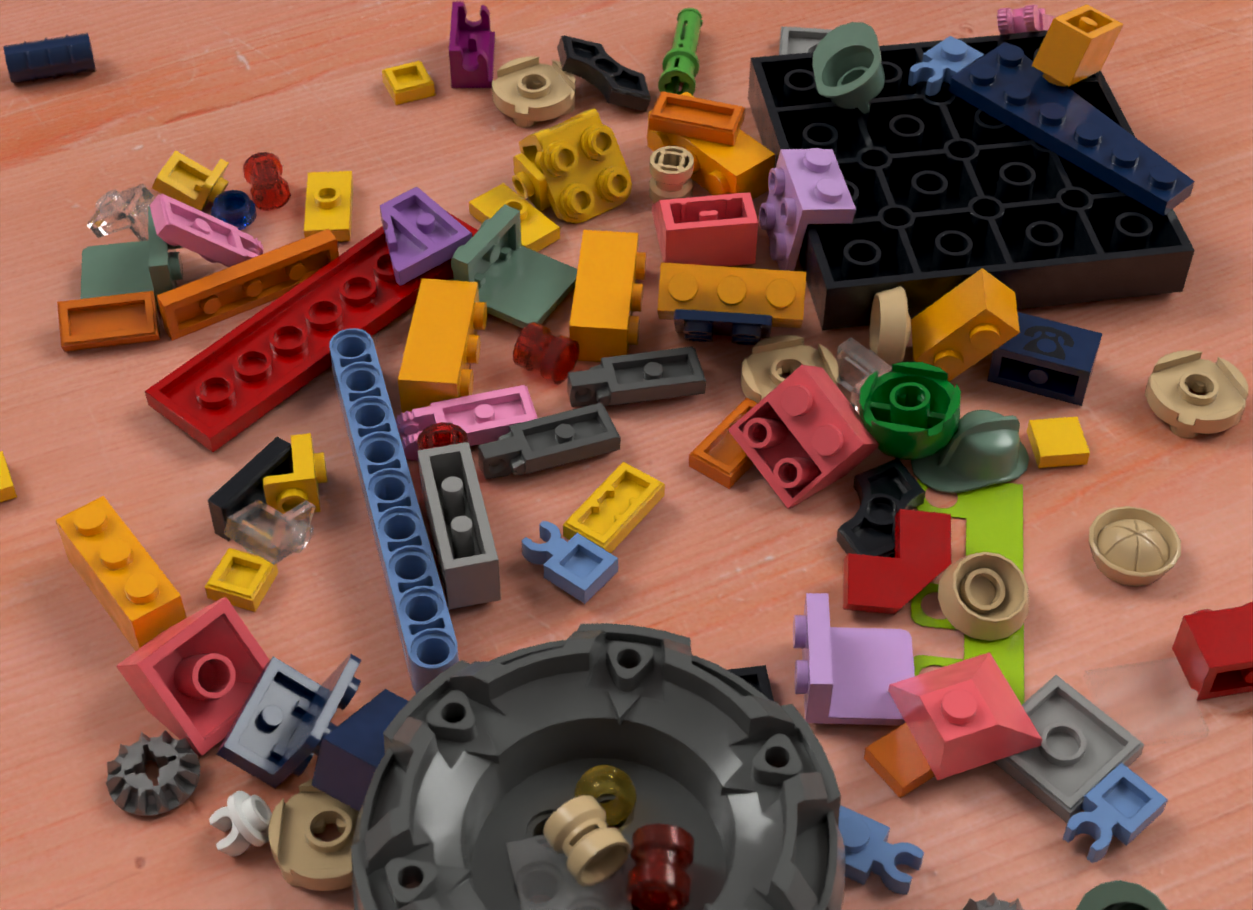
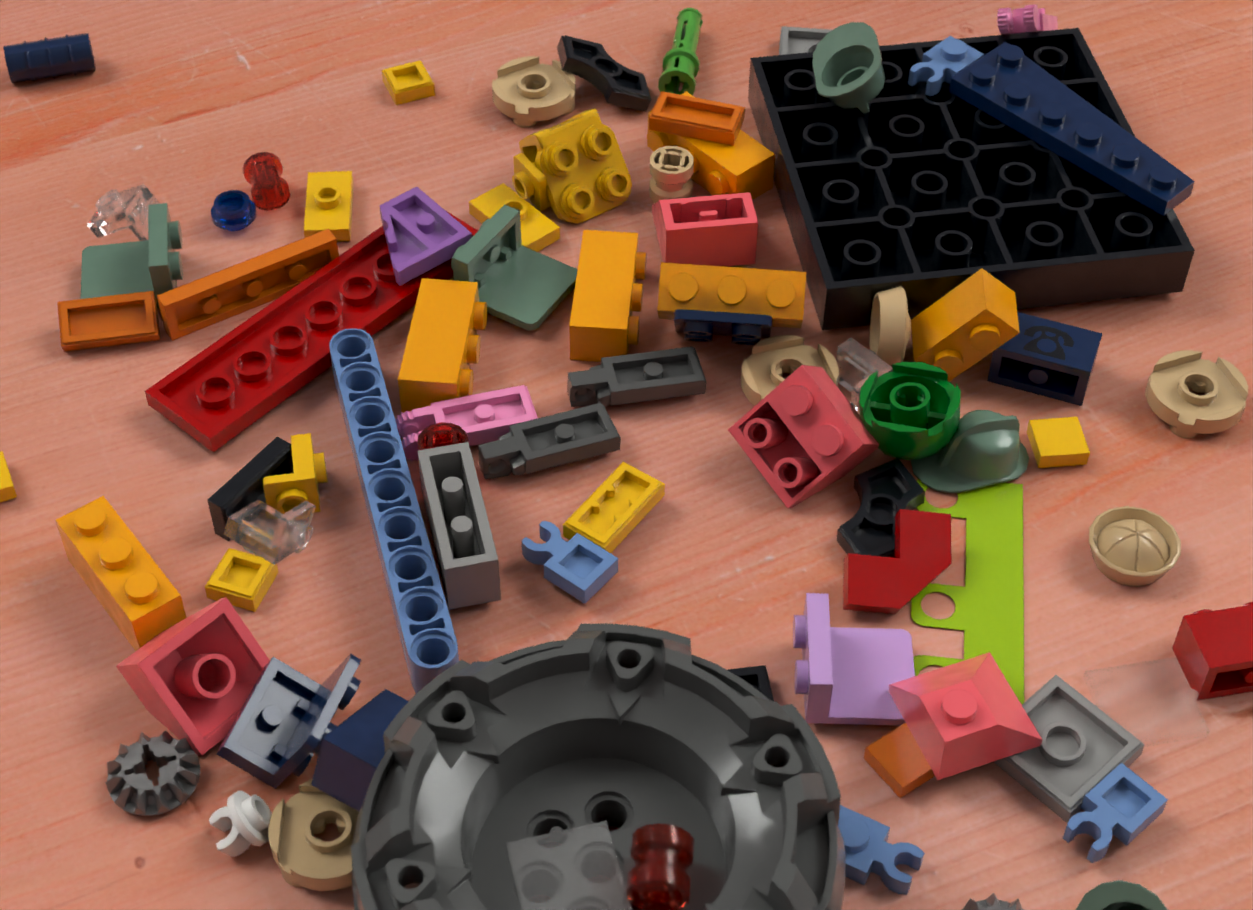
(190, 181): yellow bracket -> none
(202, 233): bright pink hinge -> none
(471, 49): magenta hinge -> none
(542, 351): clear red wheel -> none
(586, 840): tan wheel -> none
(611, 780): clear yellow plate -> none
(720, 454): orange tile -> none
(803, 191): lavender bracket -> none
(984, 596): tan hat -> none
(1076, 45): light orange brick -> none

